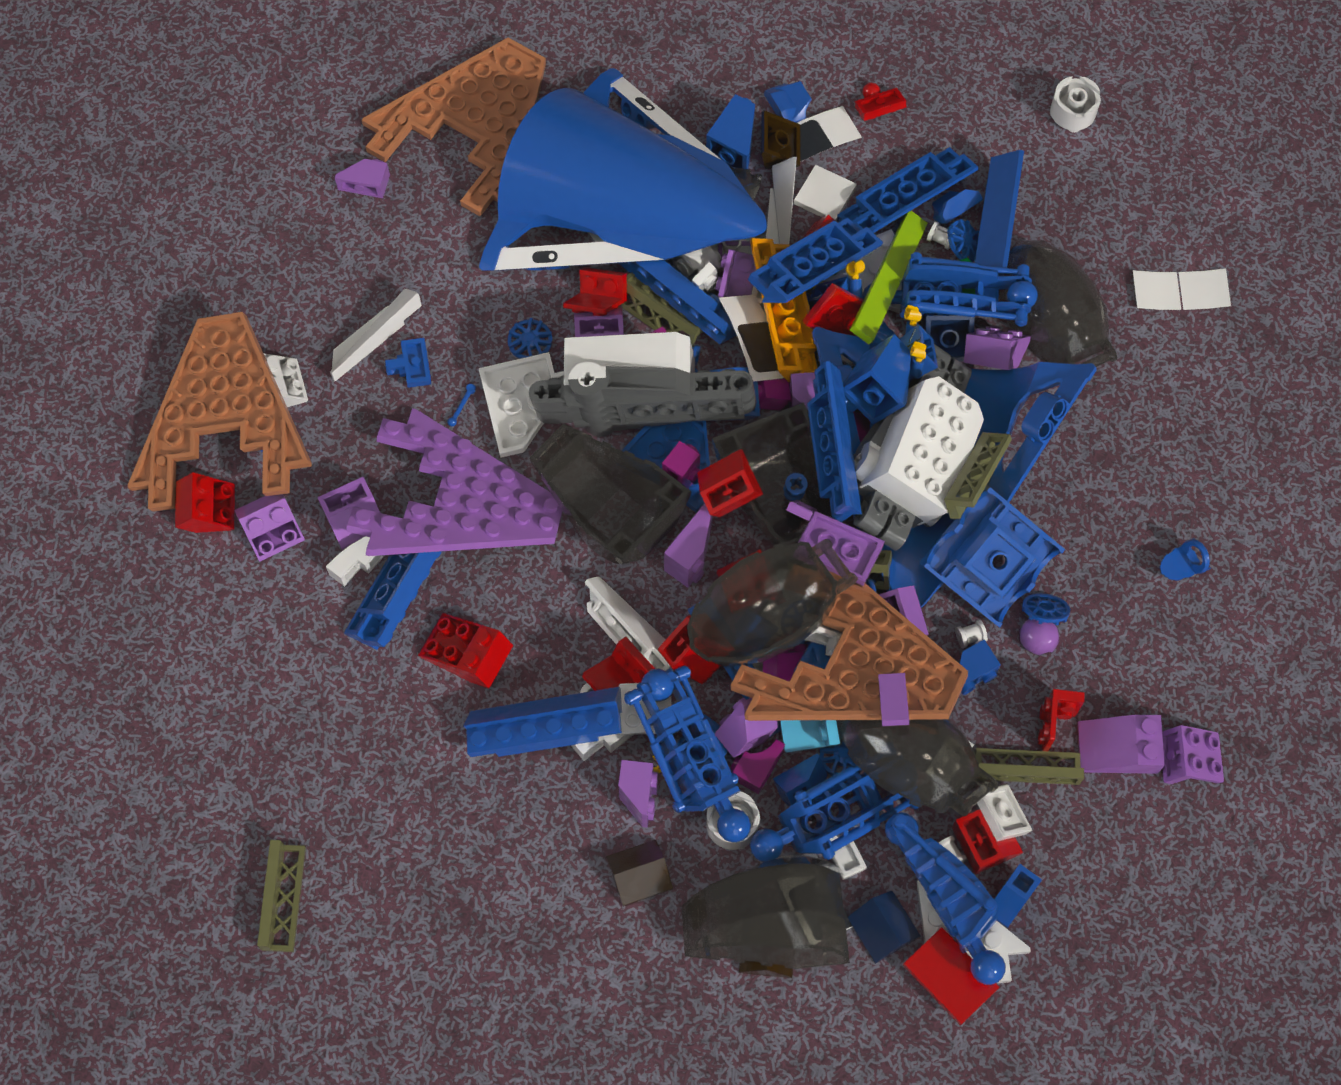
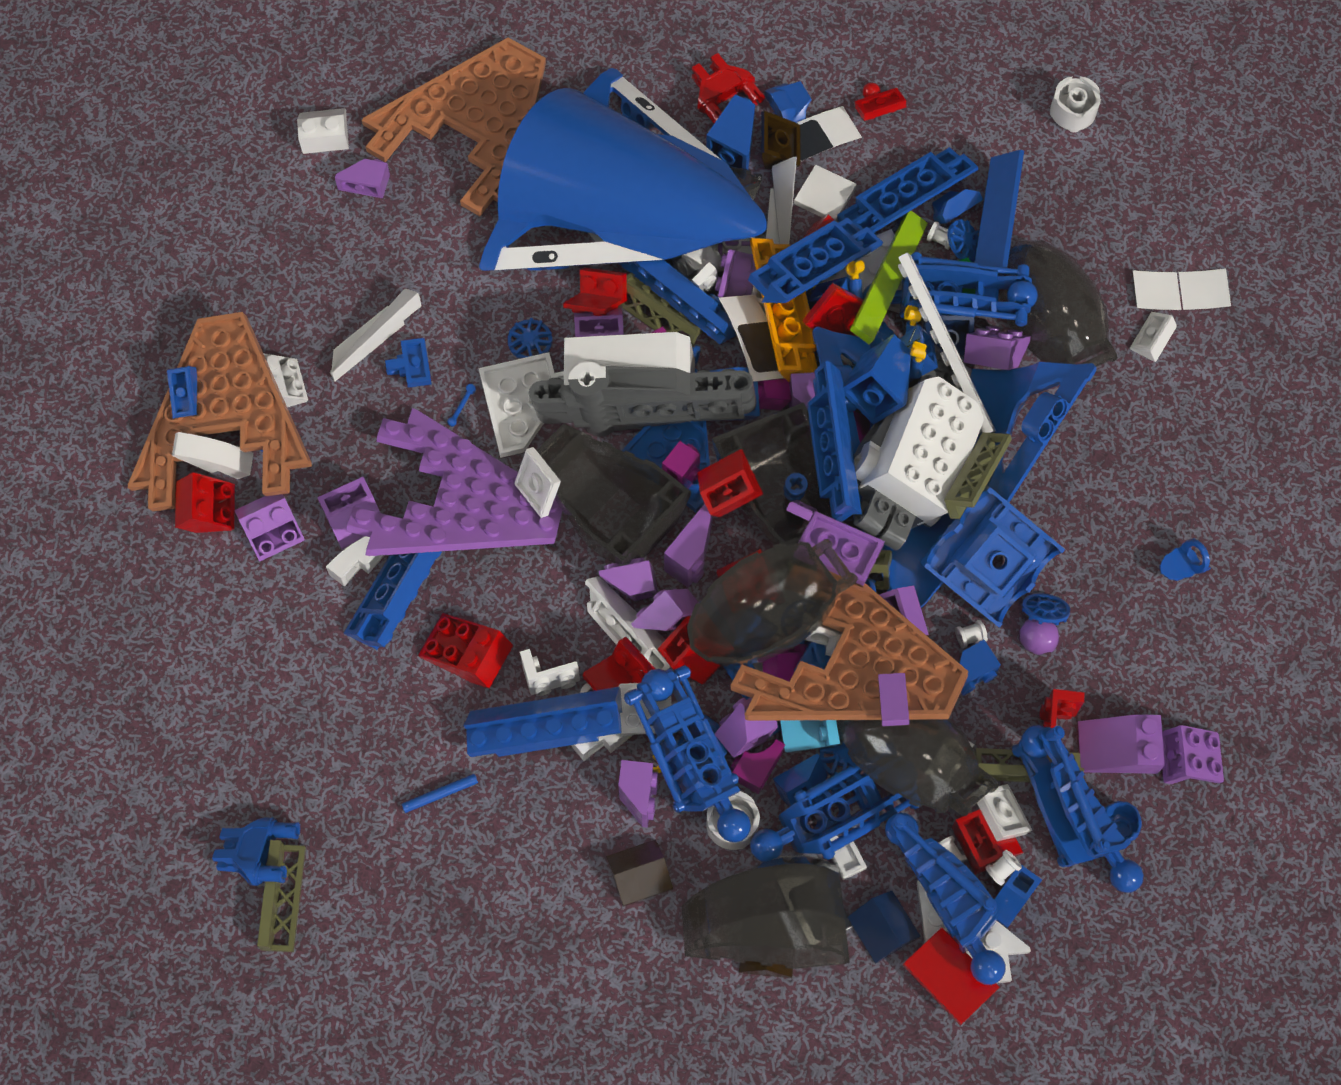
(183, 391): none -> blue slope
(212, 455): none -> white slope
(248, 850): none -> blue connector
(323, 131): none -> white slope
(439, 793): none -> blue bar
(537, 482): none -> white tile
(543, 681): none -> white bracket
(632, 580): none -> medium lavender slope
(666, 611): none -> medium lavender slope
(722, 85): none -> red connector
(940, 335): none -> white plate
(1003, 867): none -> white bush
(1070, 810): none -> blue piece
(1126, 818): none -> blue hair
(1154, 335): none -> white slope

